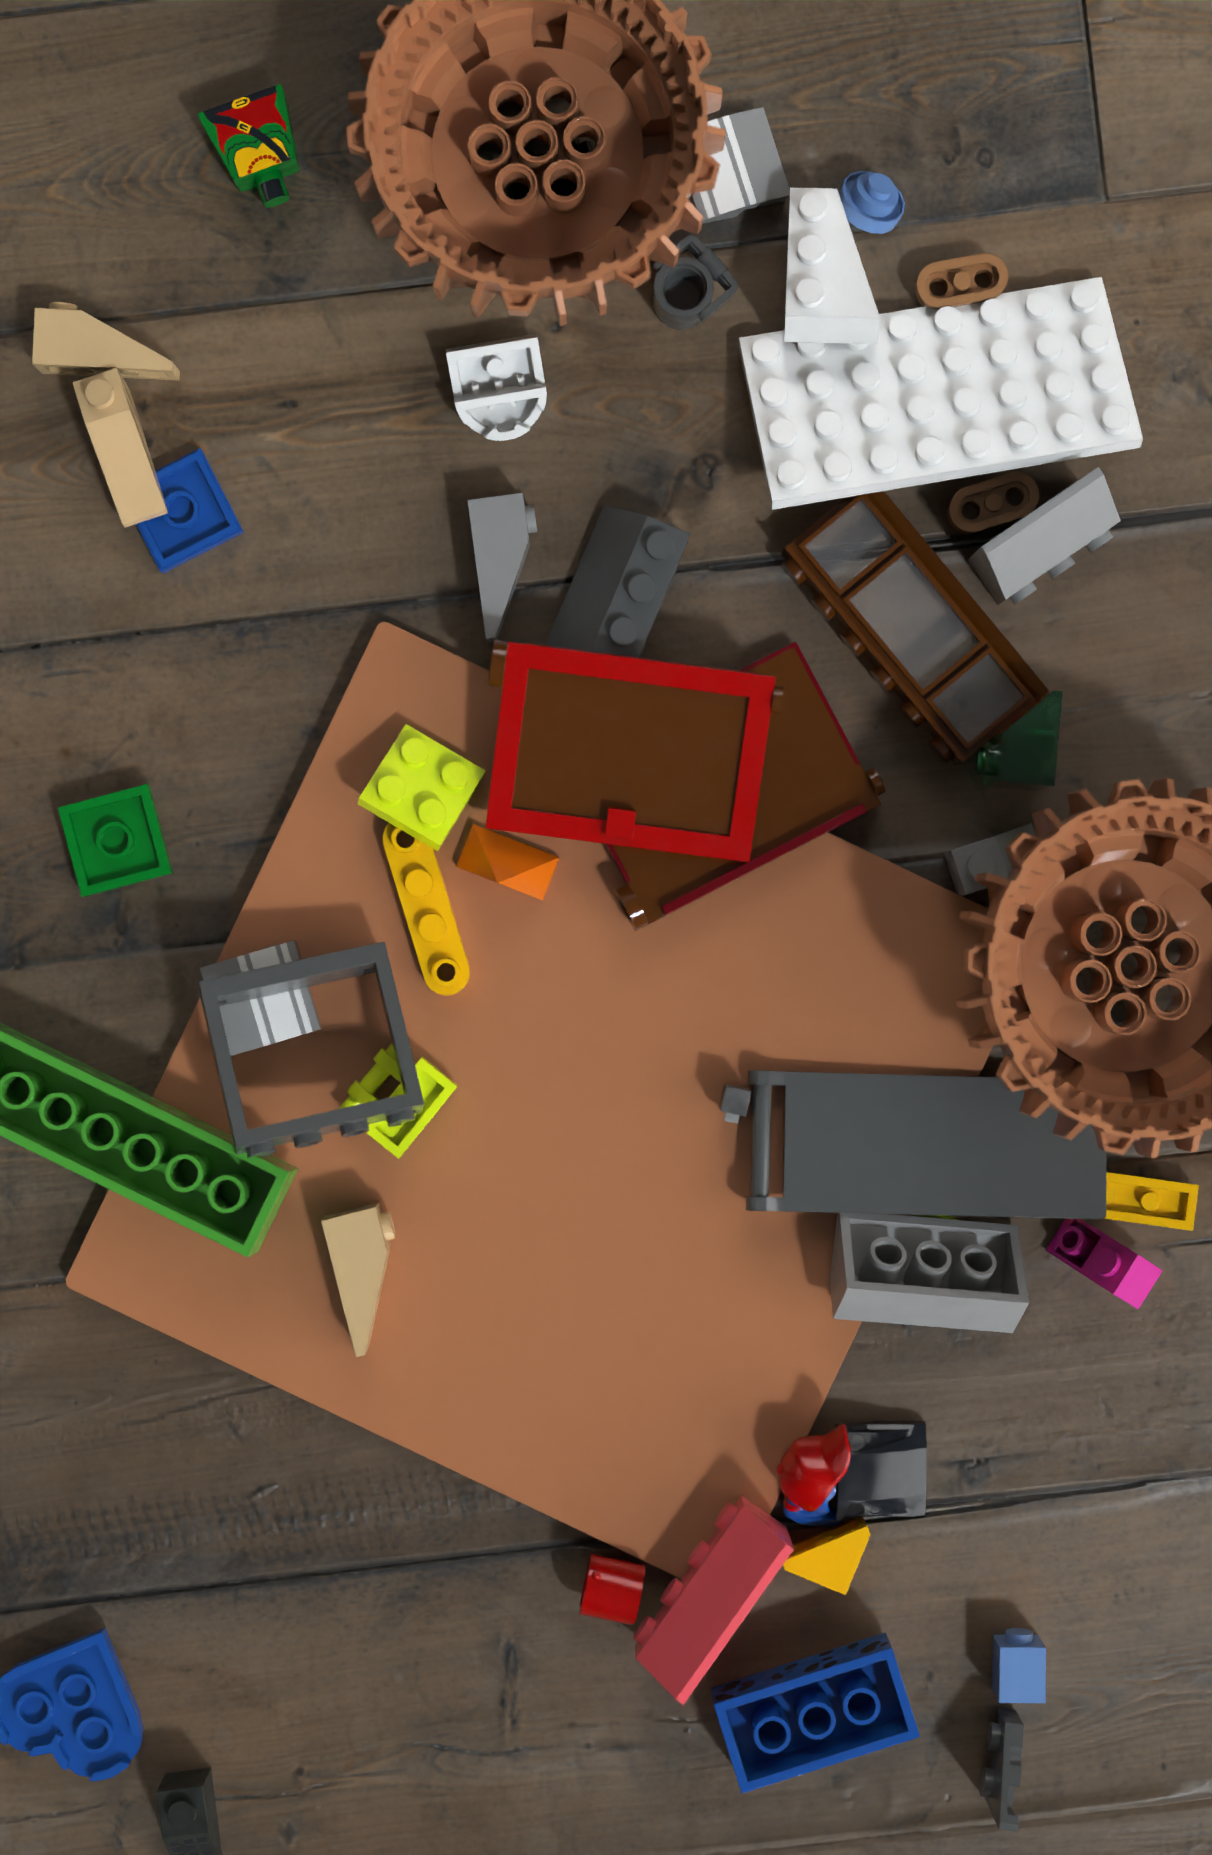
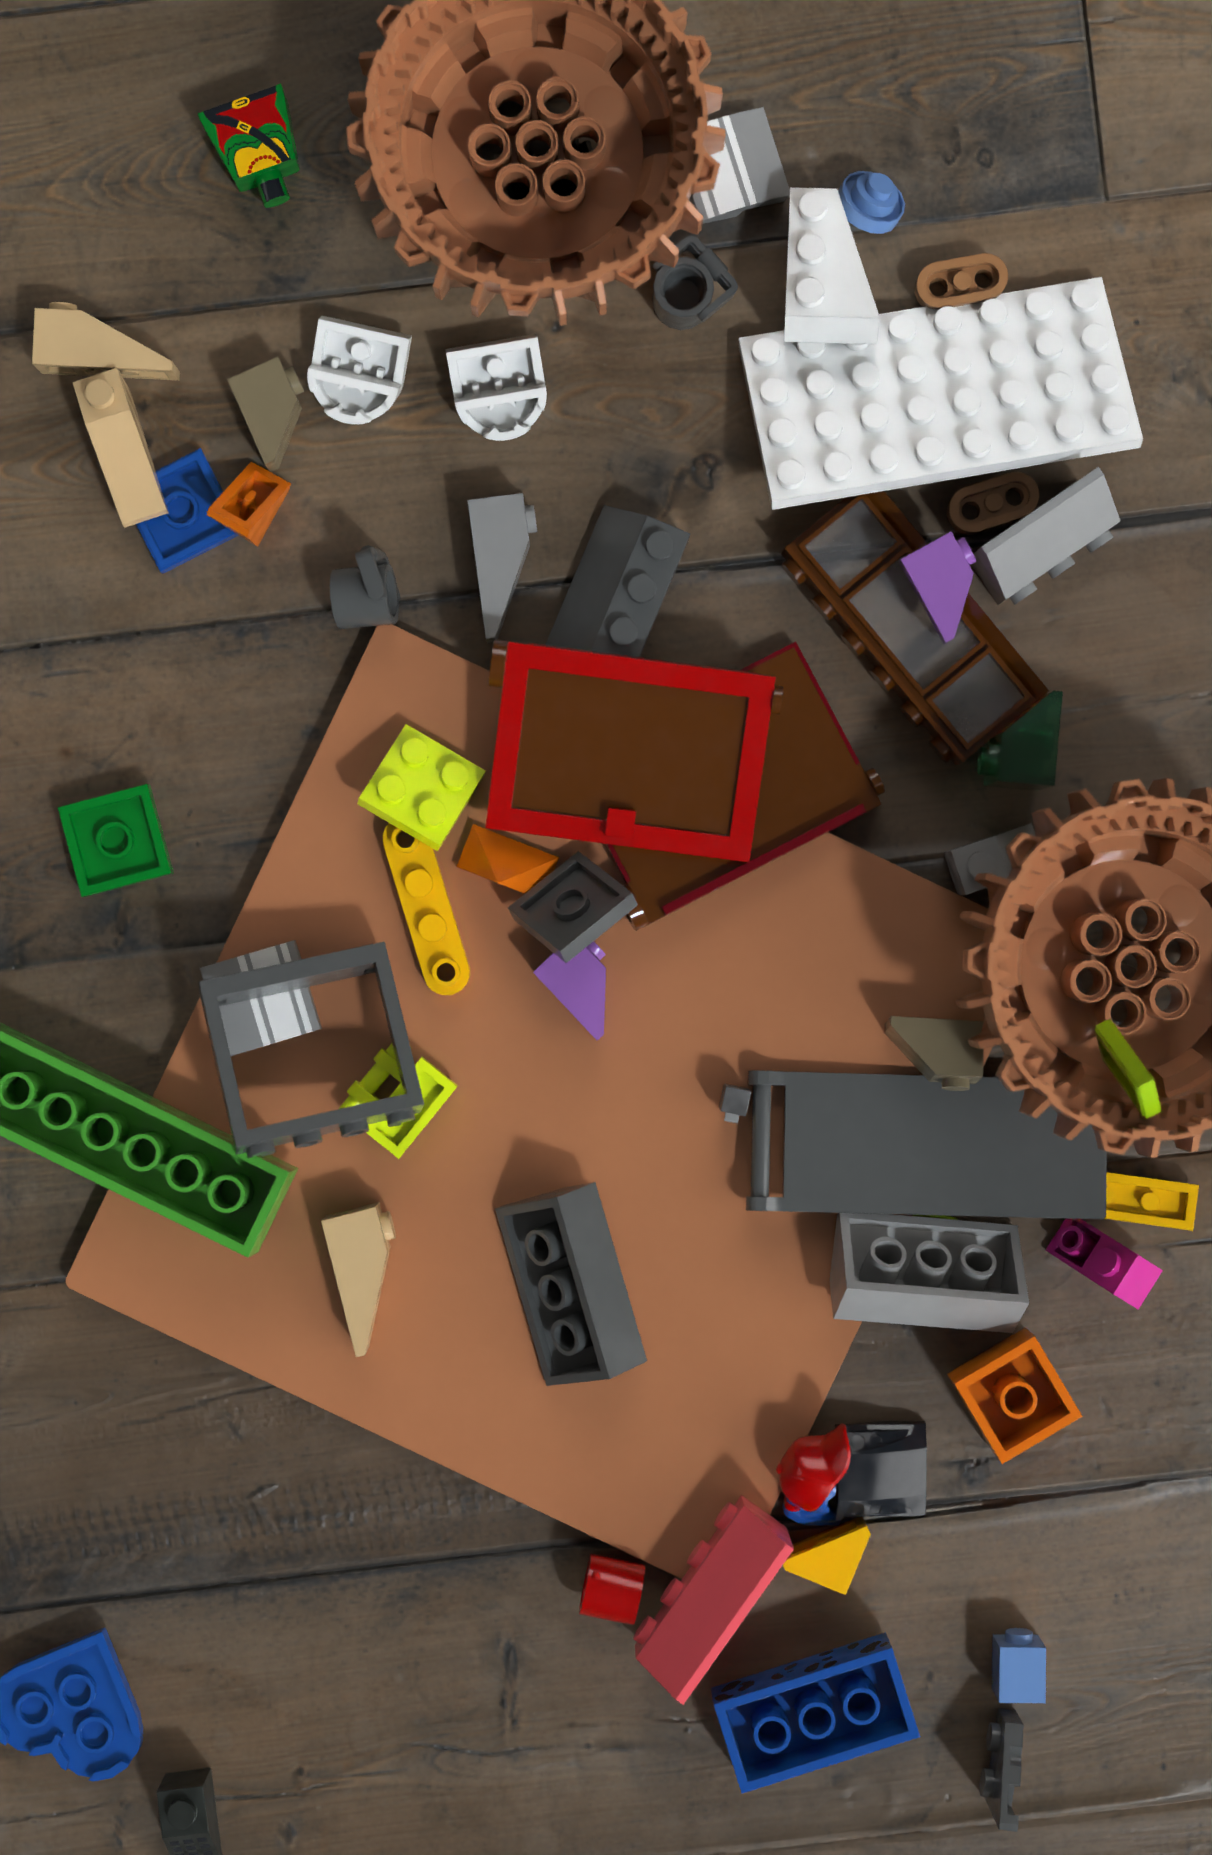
(250, 502): none -> orange slope
(269, 407): none -> dark tan slope
(357, 369): none -> white slope
(365, 593): none -> dark grey piece
(571, 1285): none -> dark grey slope
(572, 906): none -> dark grey plate
(579, 986): none -> medium lavender slope
(939, 1049): none -> dark tan slope
(941, 581): none -> medium lavender slope
(1014, 1395): none -> orange brick
(1127, 1069): none -> lime tile

